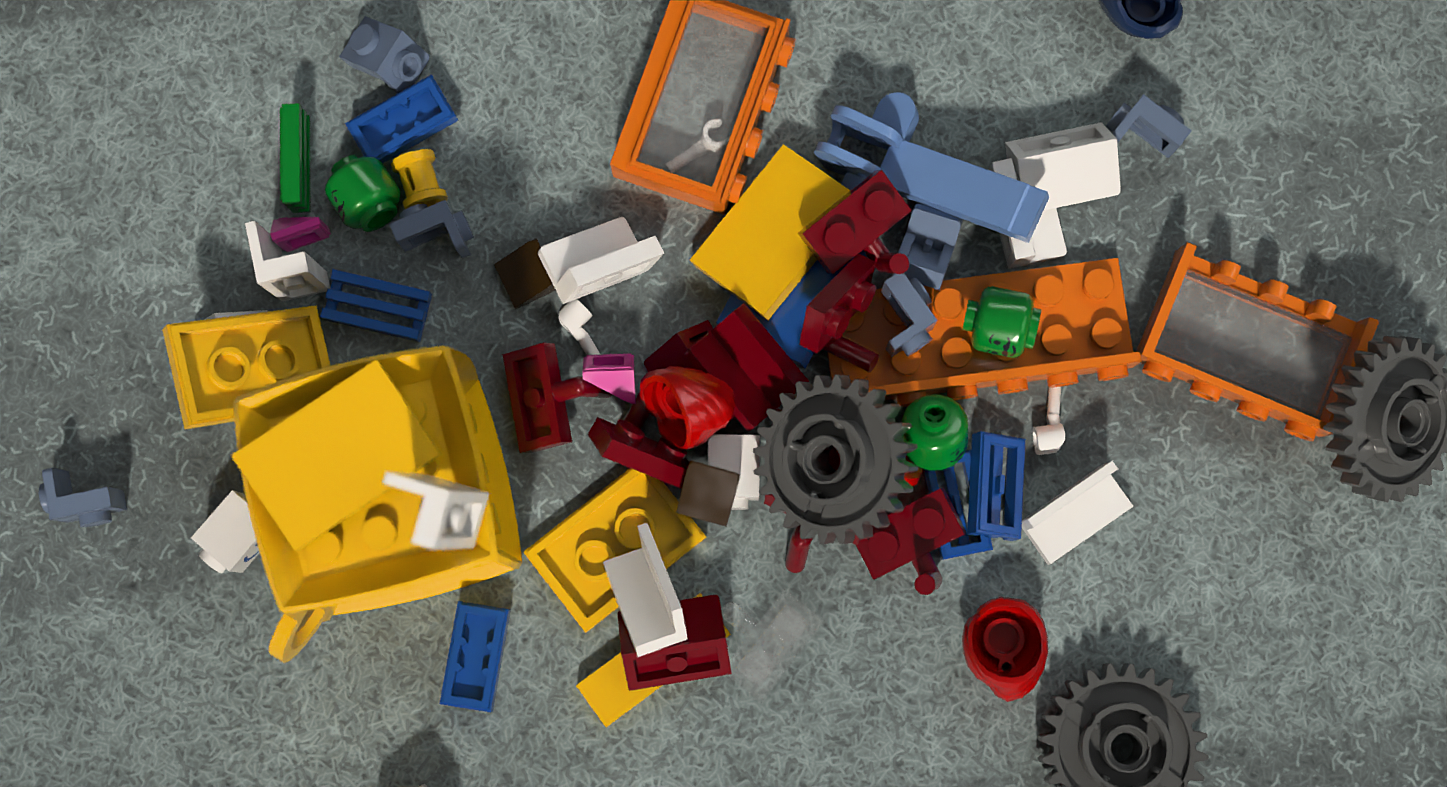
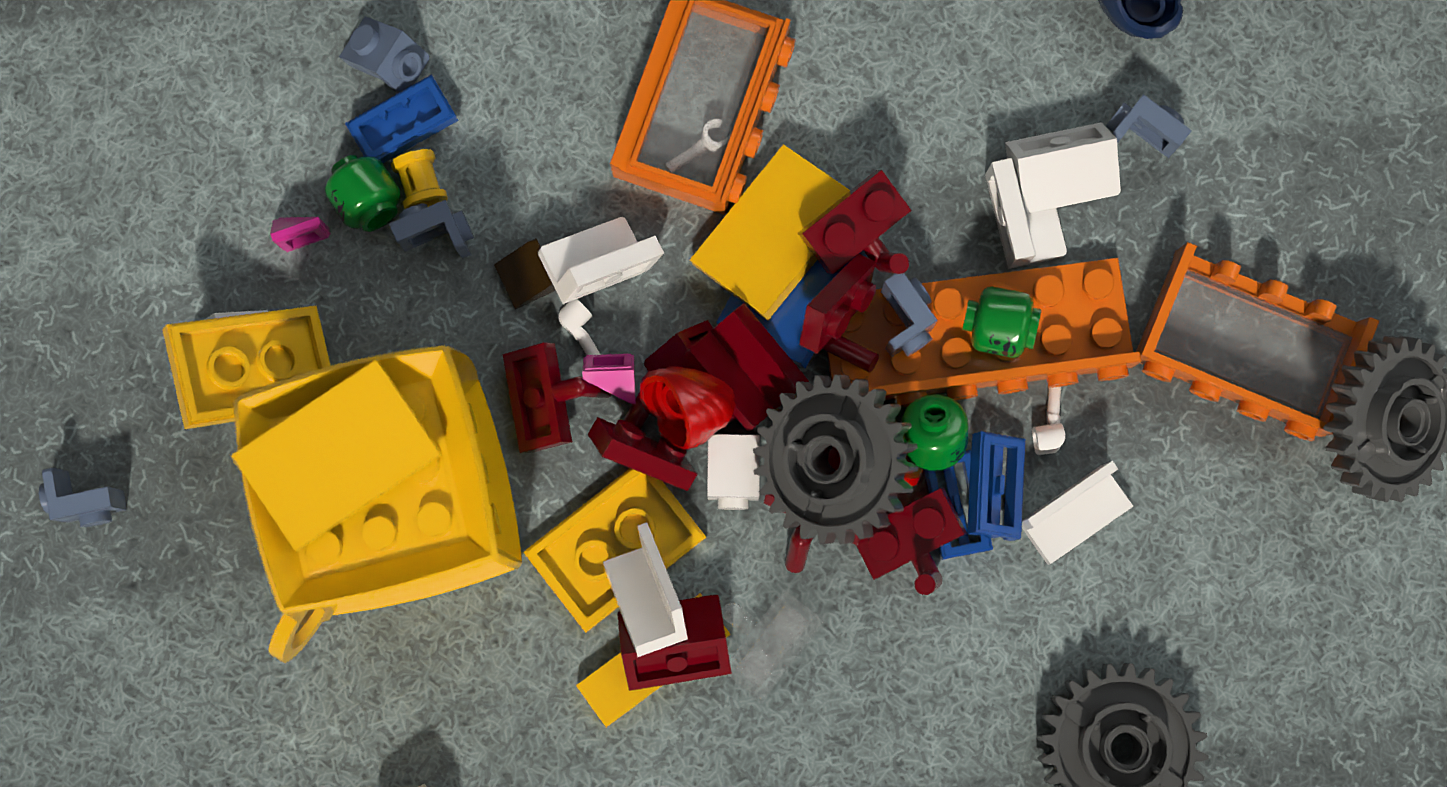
(228, 536): white brick -> none
(281, 275): white panel -> none
(295, 158): green tile -> none
(336, 295): blue tile -> none
(448, 513): white panel -> none
(475, 656): blue plate -> none
(708, 493): dark brown slope -> none
(928, 175): medium blue piece -> none
(929, 244): sand blue bracket -> none
(1002, 633): red hair -> none

